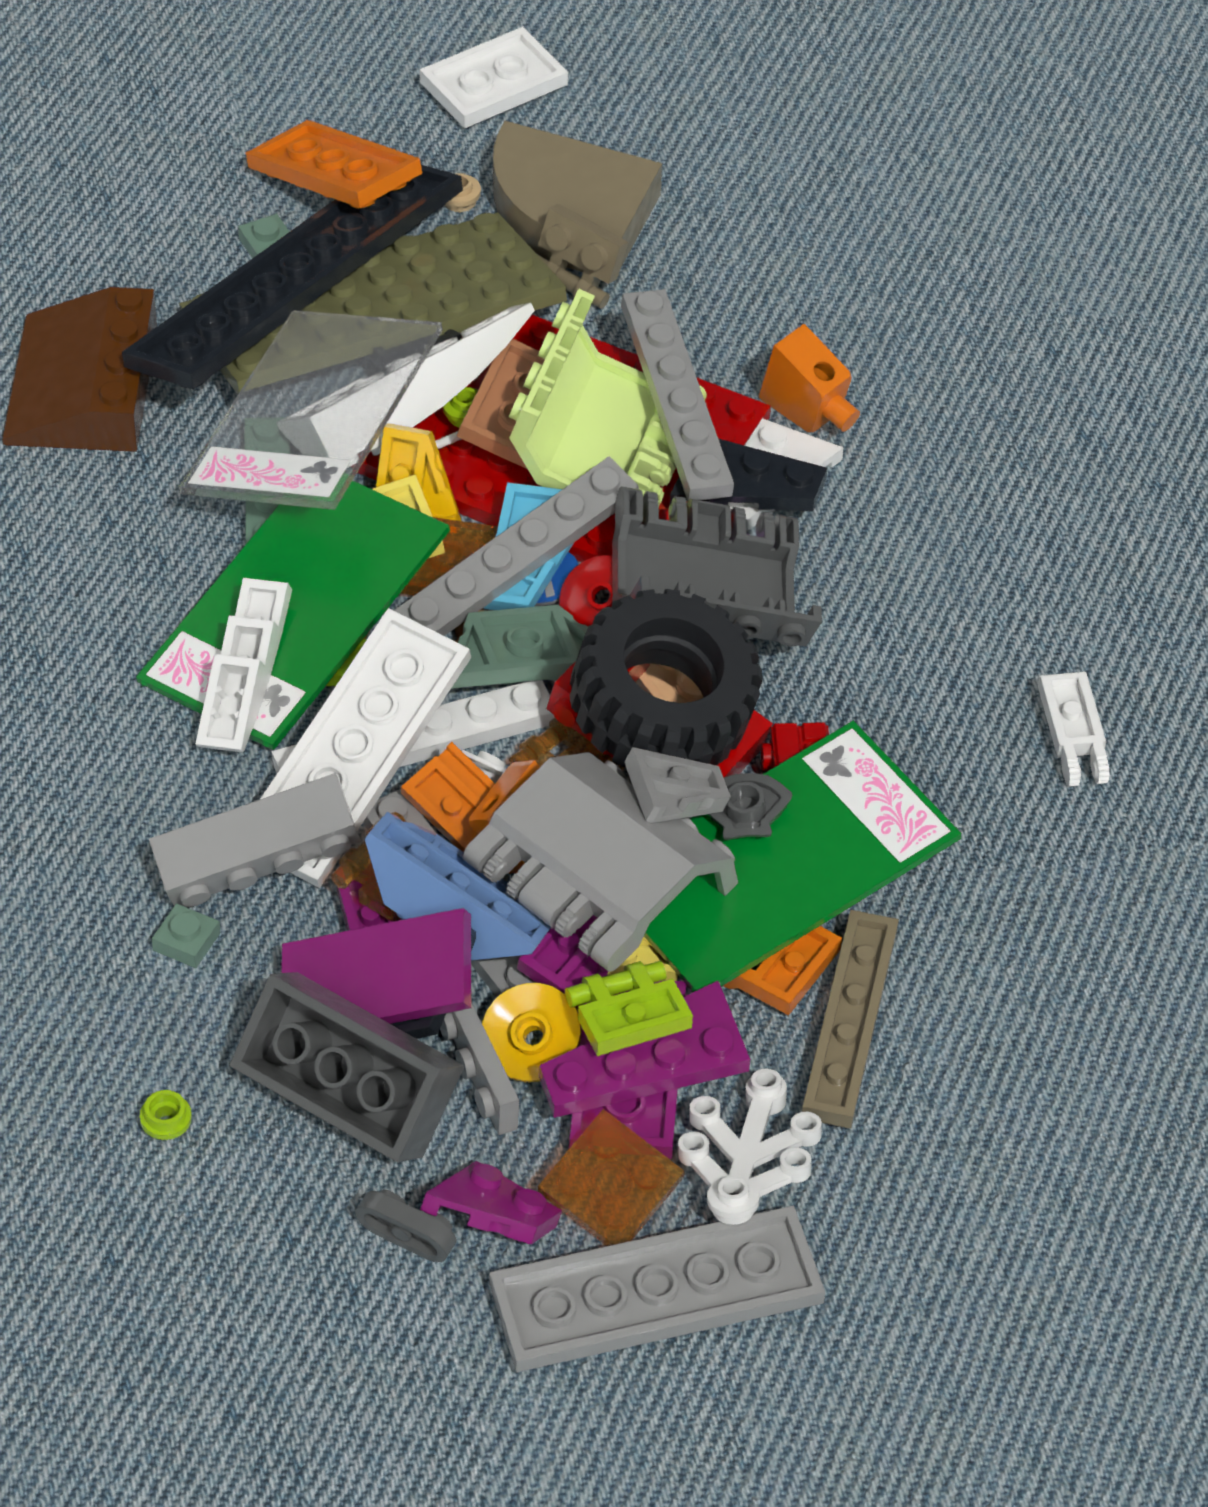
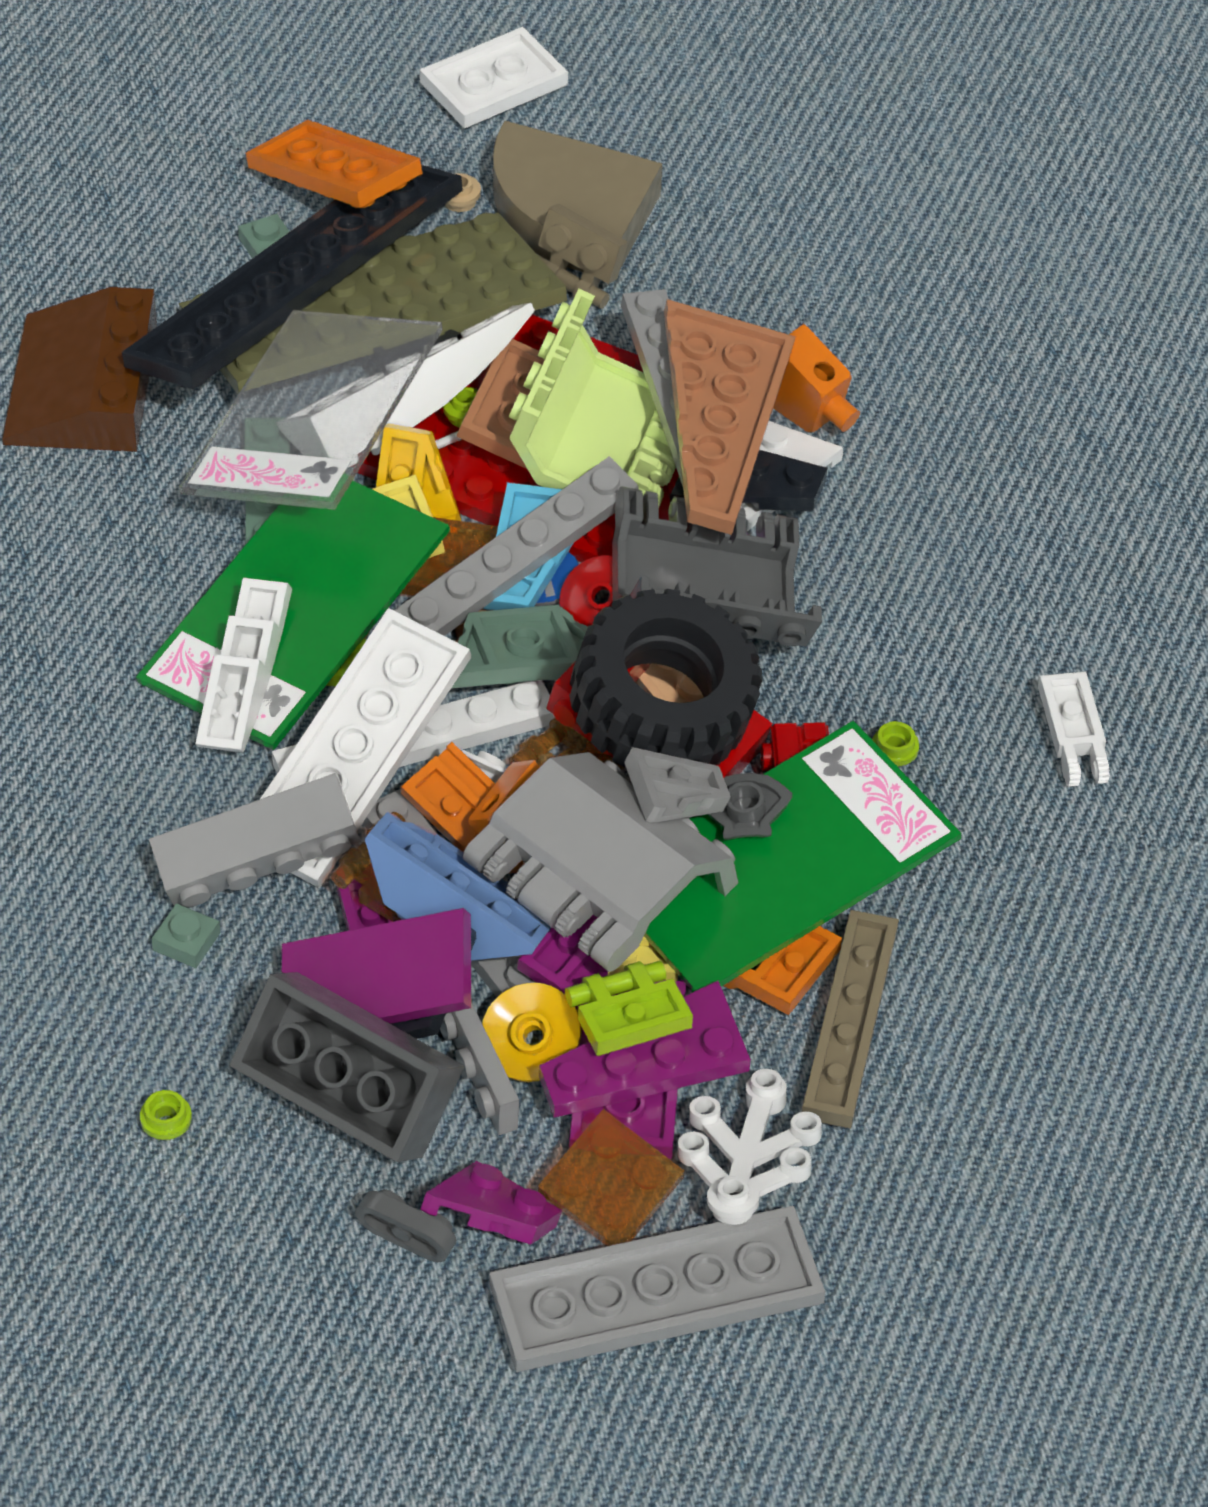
(723, 400): none -> nougat wing
(897, 742): none -> lime plate

